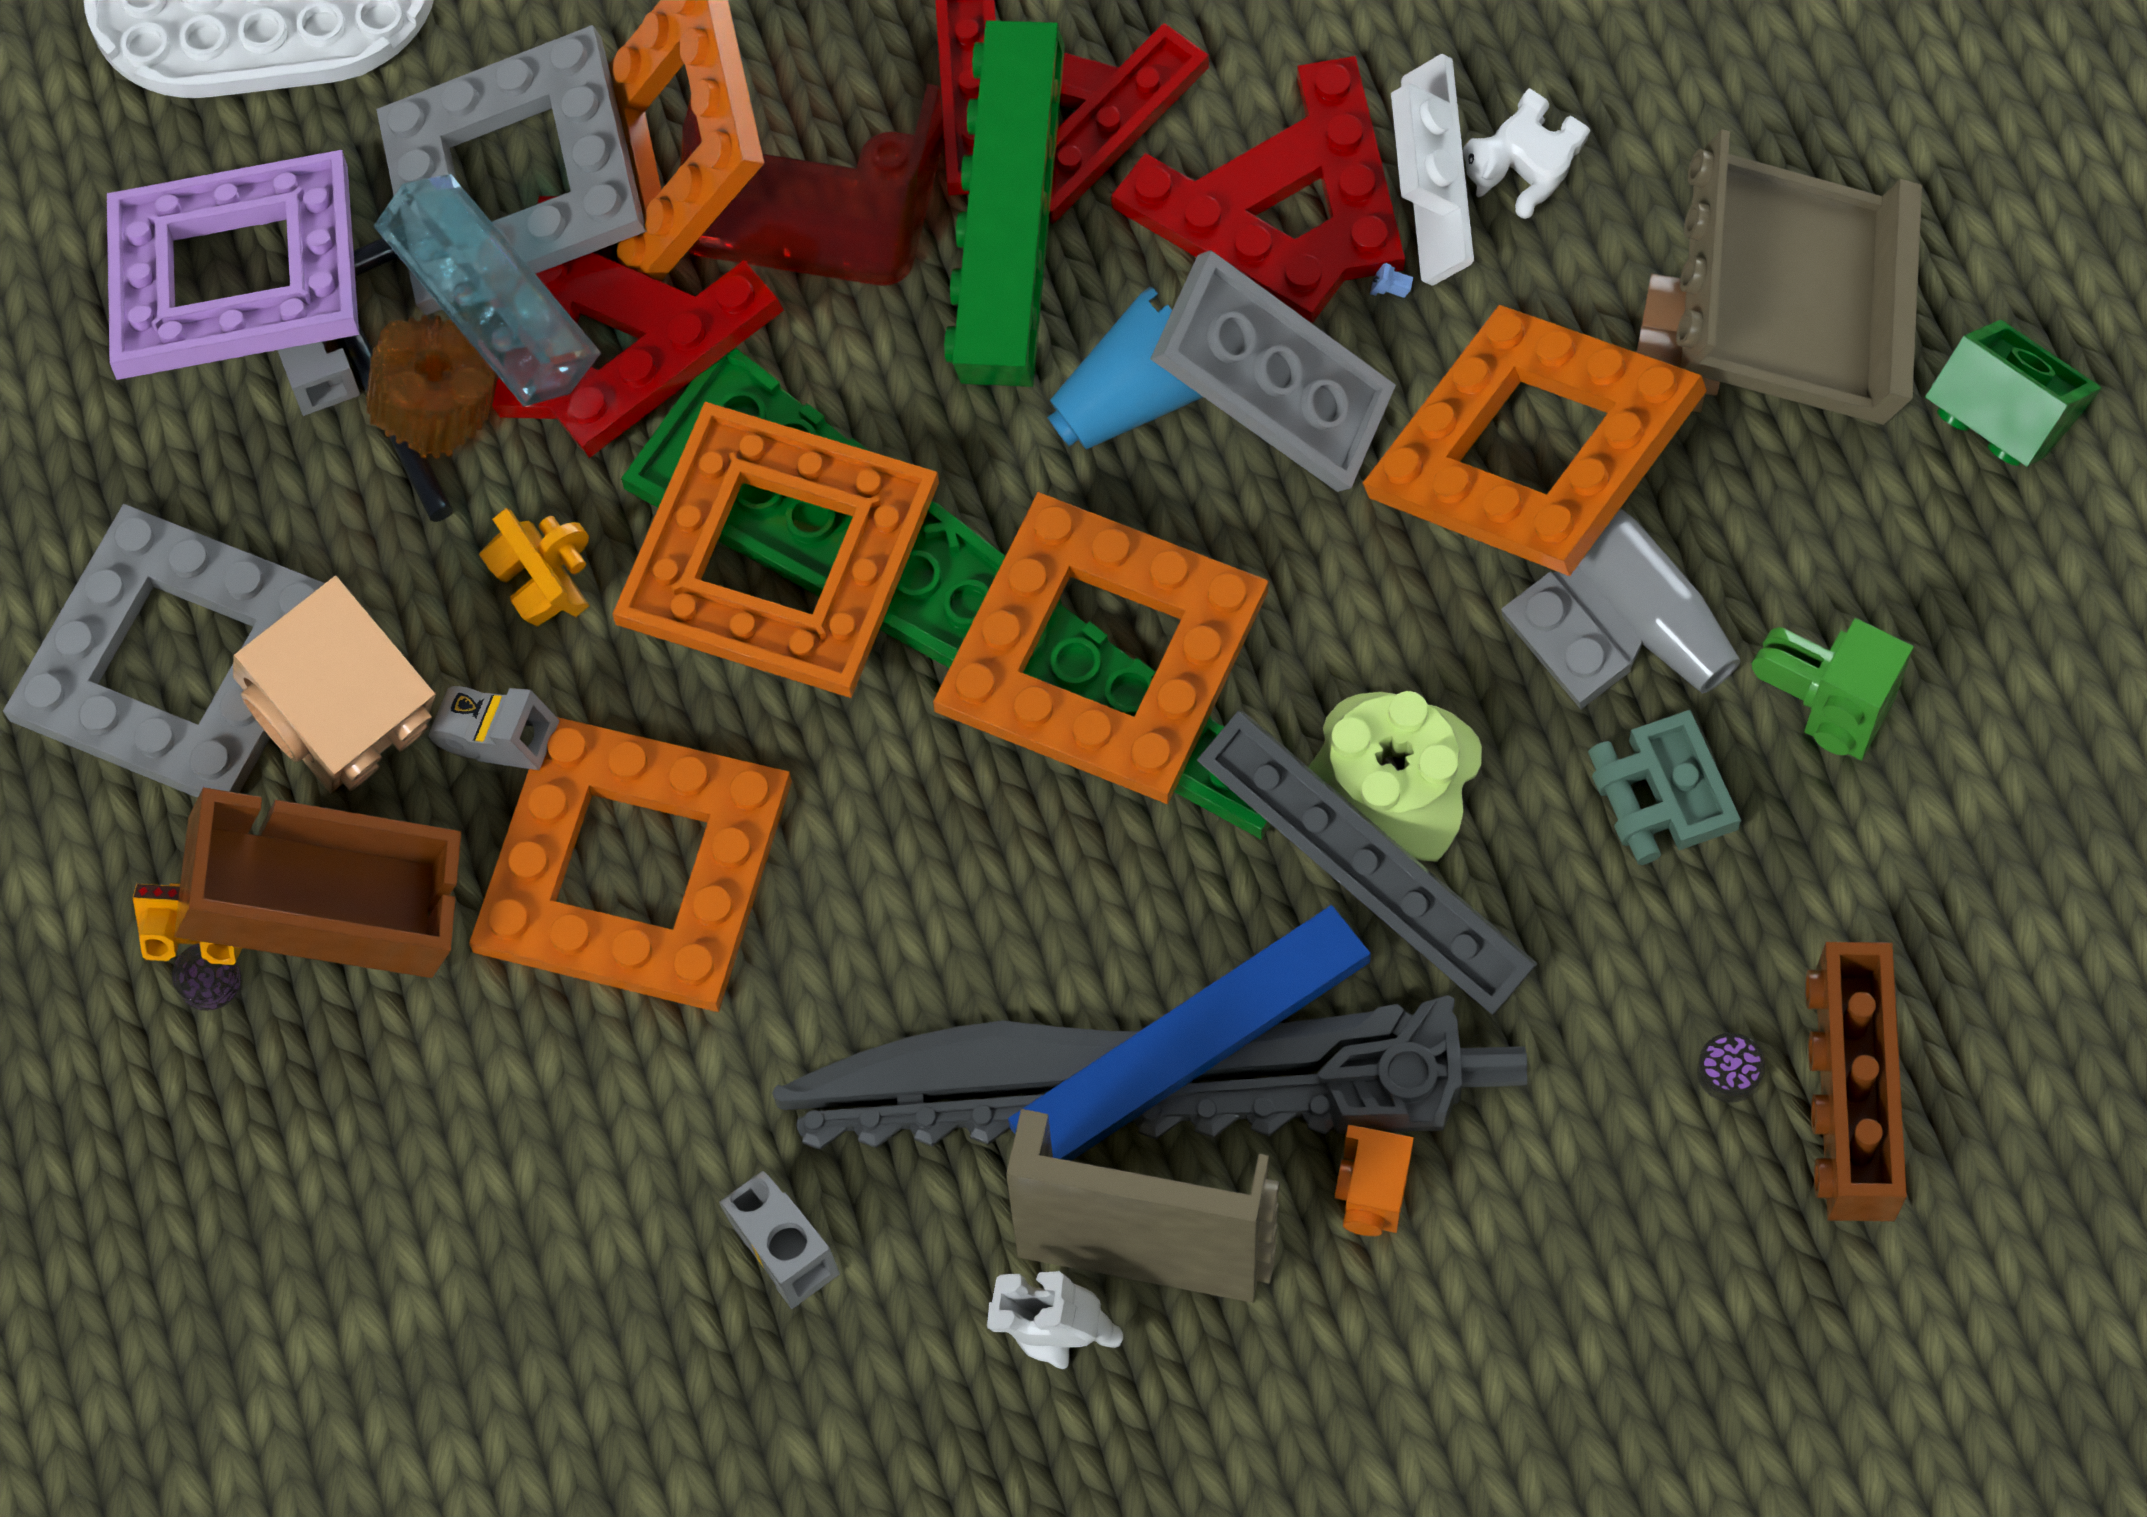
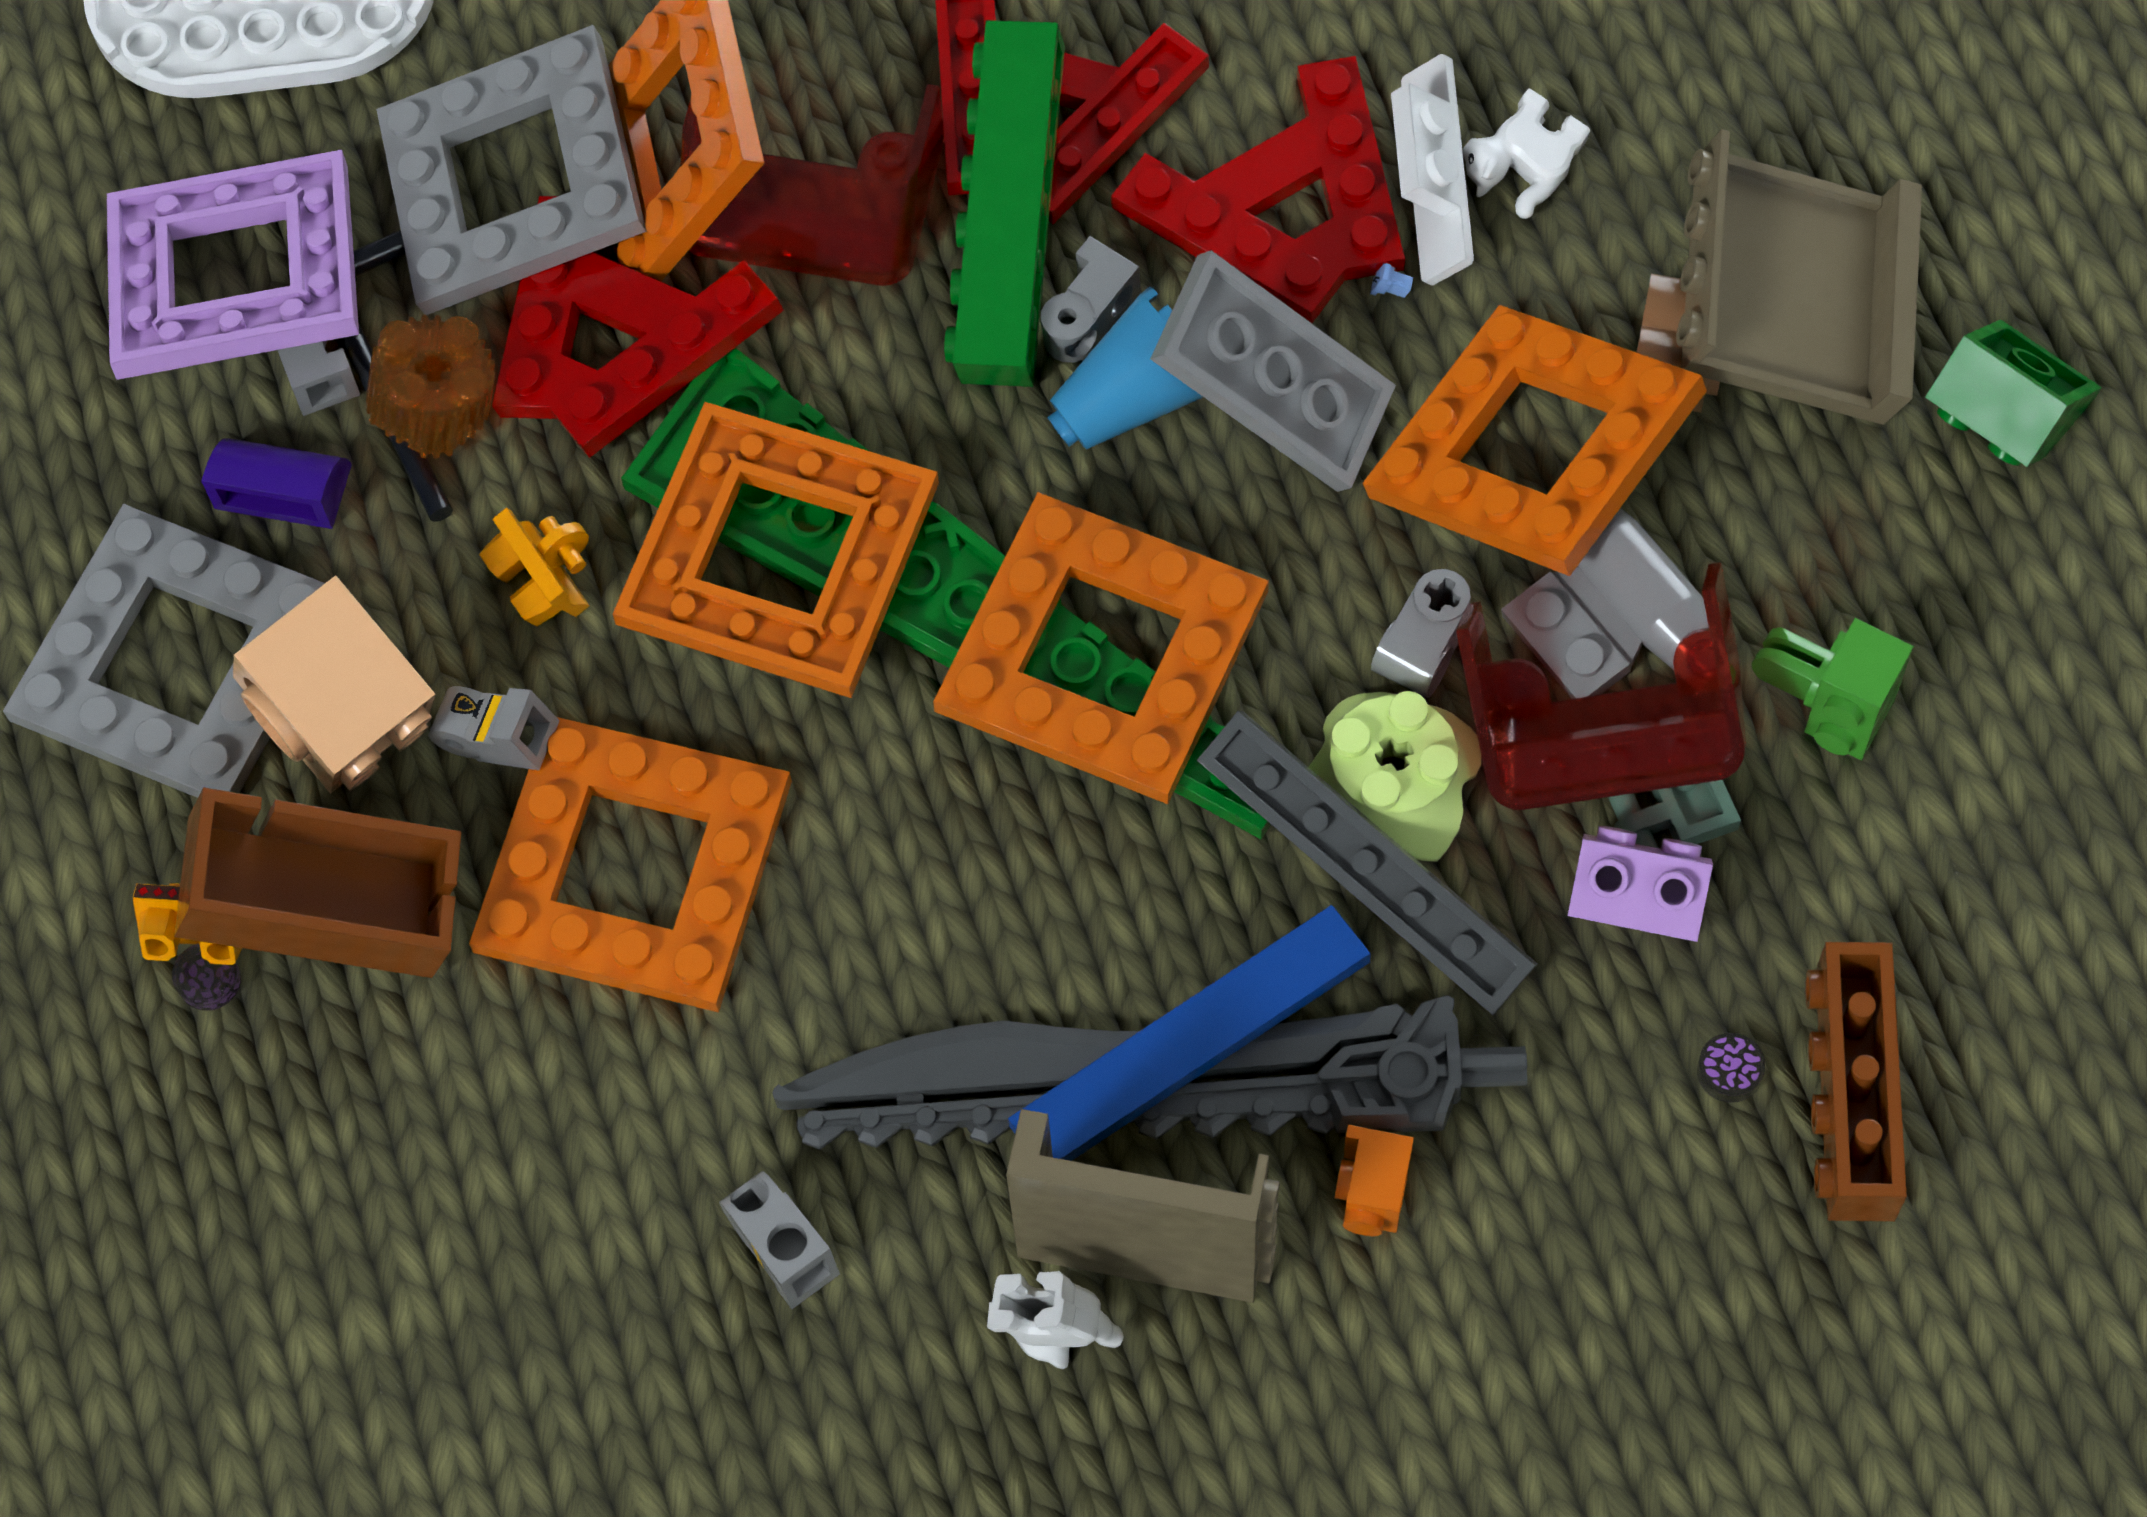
(276, 482): none -> dark purple brick
(486, 289): clear light blue brick -> none
(1092, 304): none -> light grey leg
(1422, 640): none -> light grey piece
(1614, 741): none -> clear red windscreen
(1641, 884): none -> lavender brick

